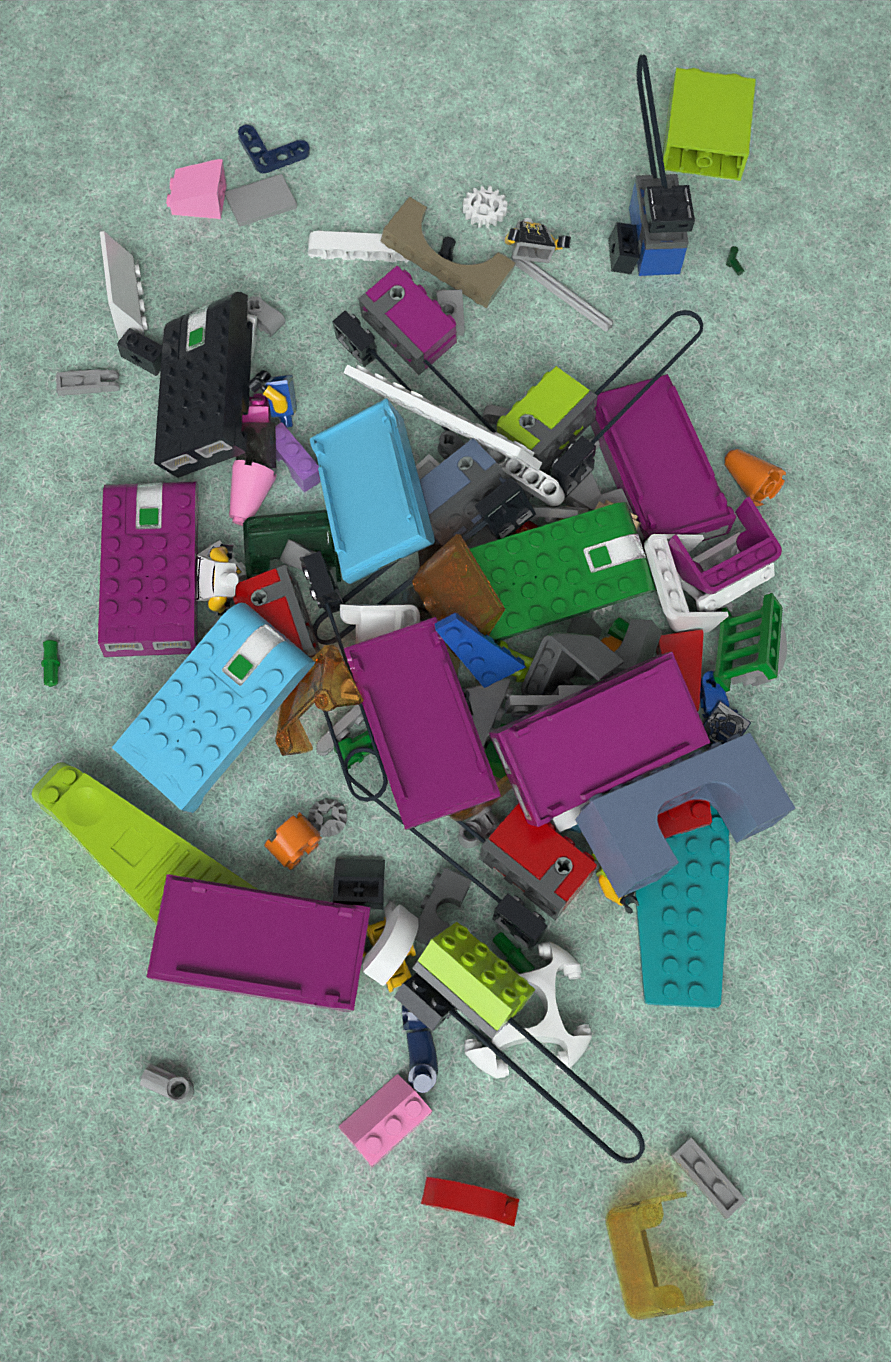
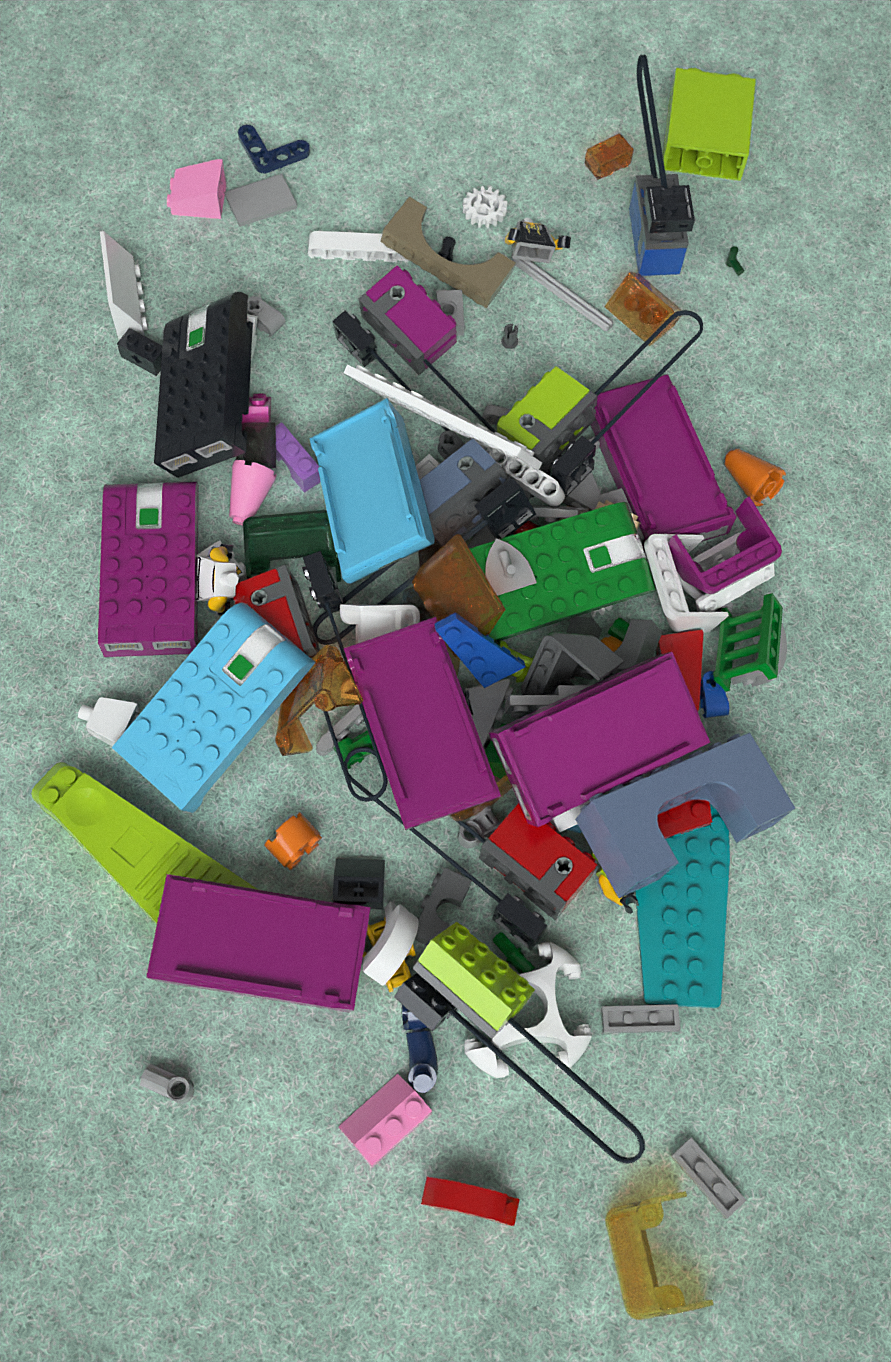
(50, 663): green axle -> none
(86, 382): light grey hinge -> none
(109, 718): none -> white torso
(279, 393): torso -> none
(294, 554): light grey piece -> none
(330, 827): light grey gear -> none
(507, 568): none -> light grey shield
(510, 338): none -> dark grey pin
(608, 156): none -> clear orange brick
(623, 248): black brick -> none
(640, 1019): none -> light grey plate
(642, 307): none -> clear orange slope
(724, 723): piece -> none

